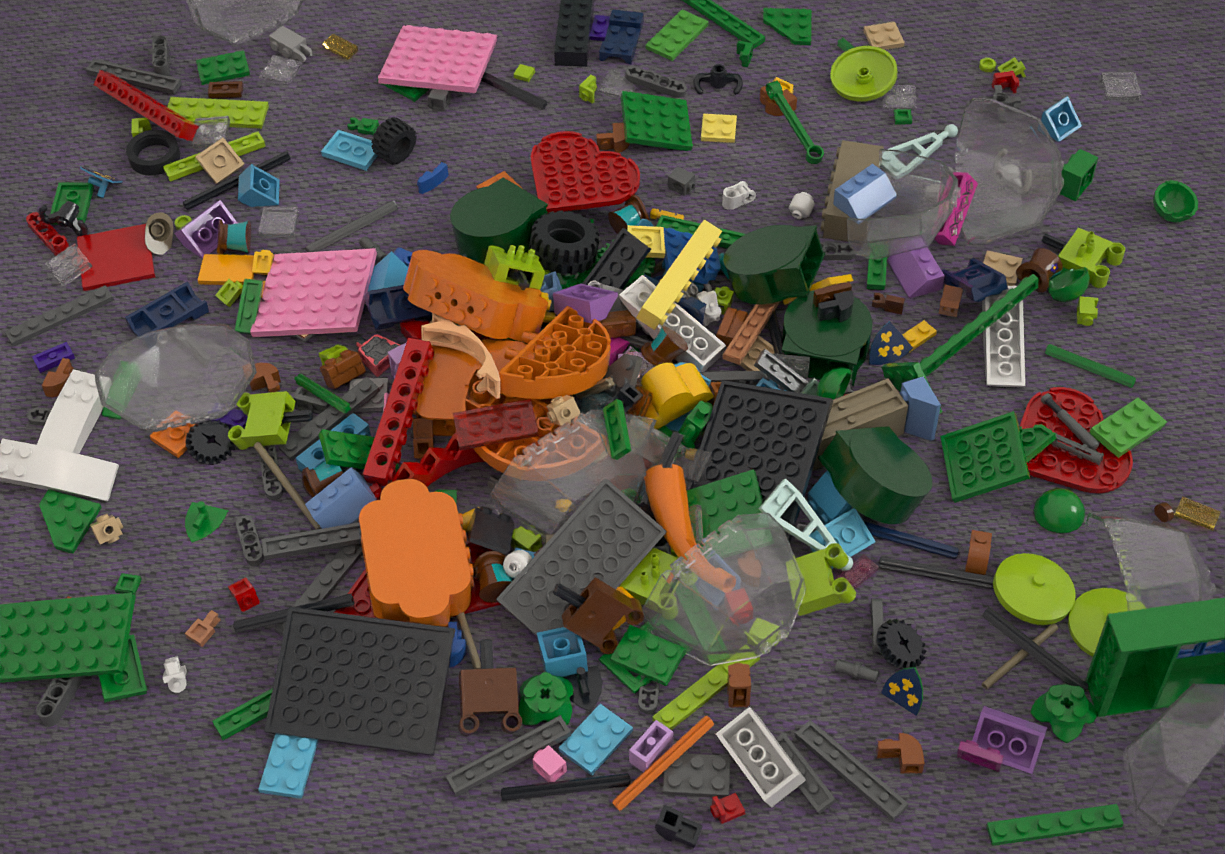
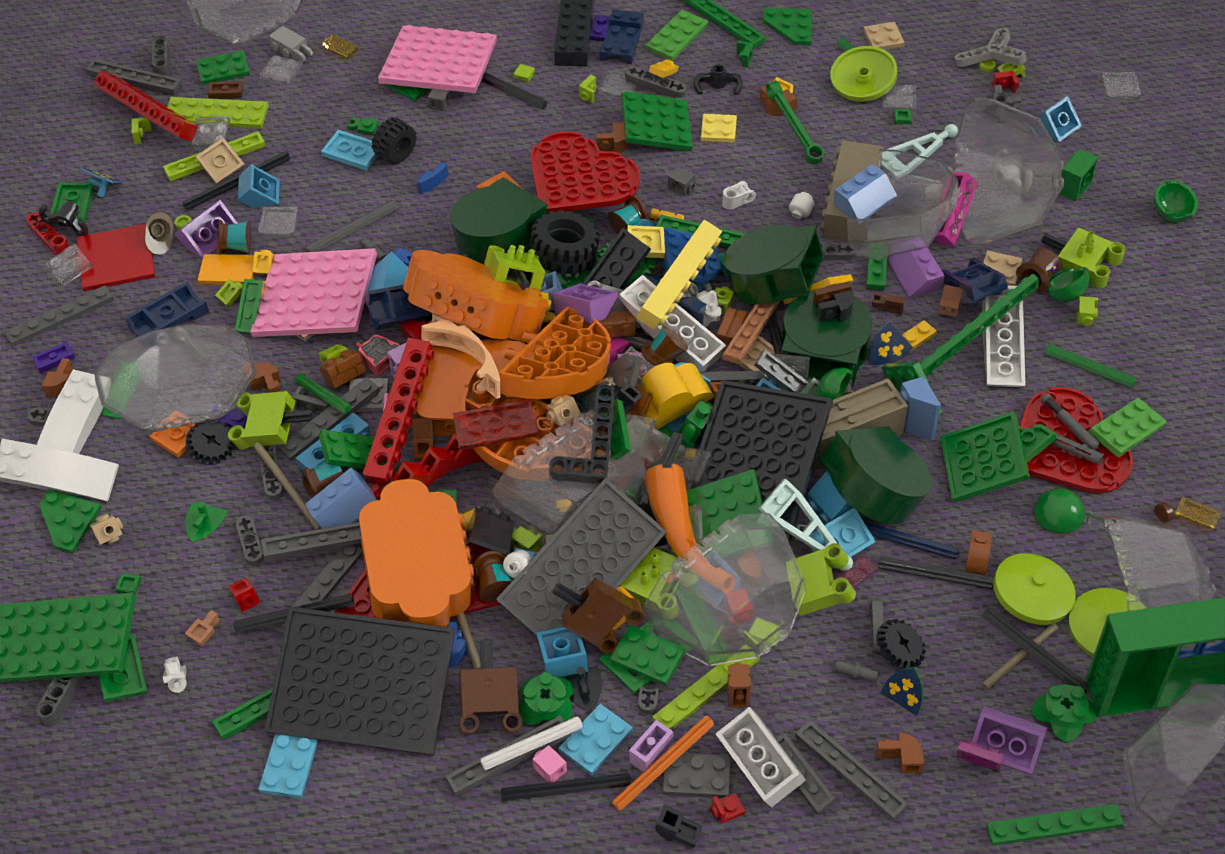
(149, 138): black tyre -> none
(531, 743): none -> white axle
(598, 443): none -> black beam
(663, 68): none -> yellow plate
(996, 49): none -> light grey piece

